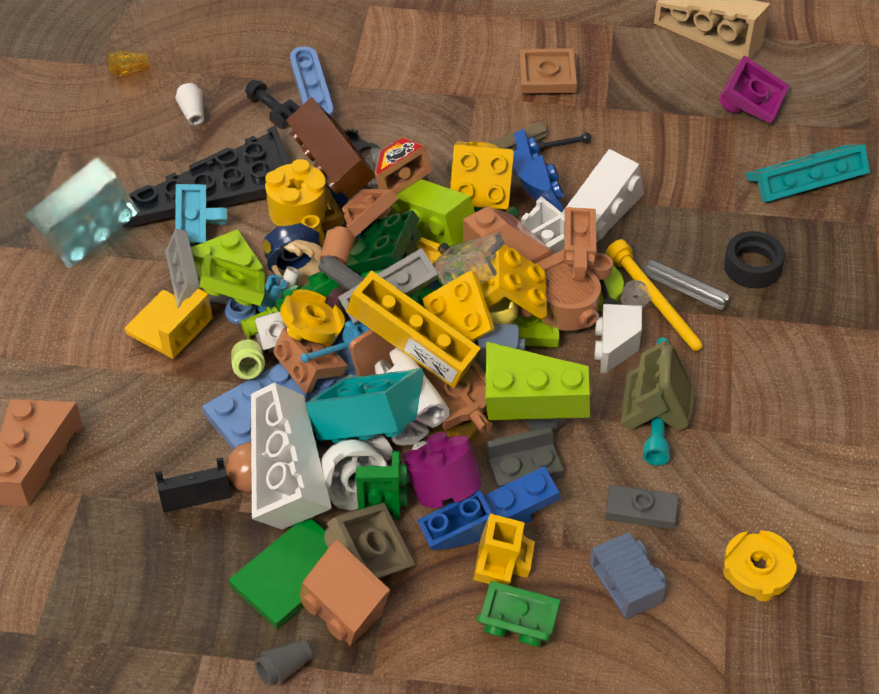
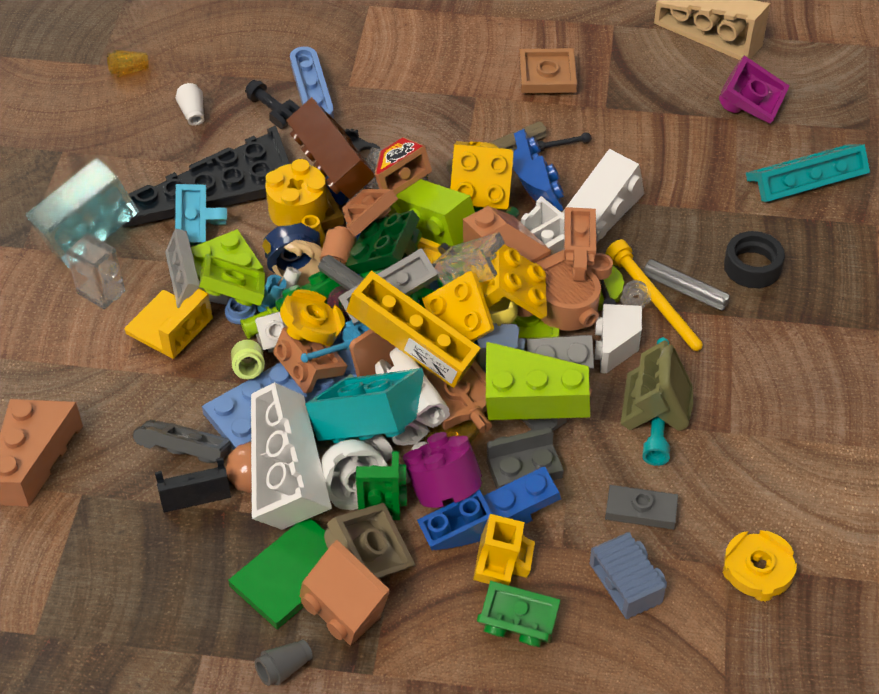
(96, 271): none -> clear brick
(182, 440): none -> dark grey hinge
(568, 348): none -> light grey brick

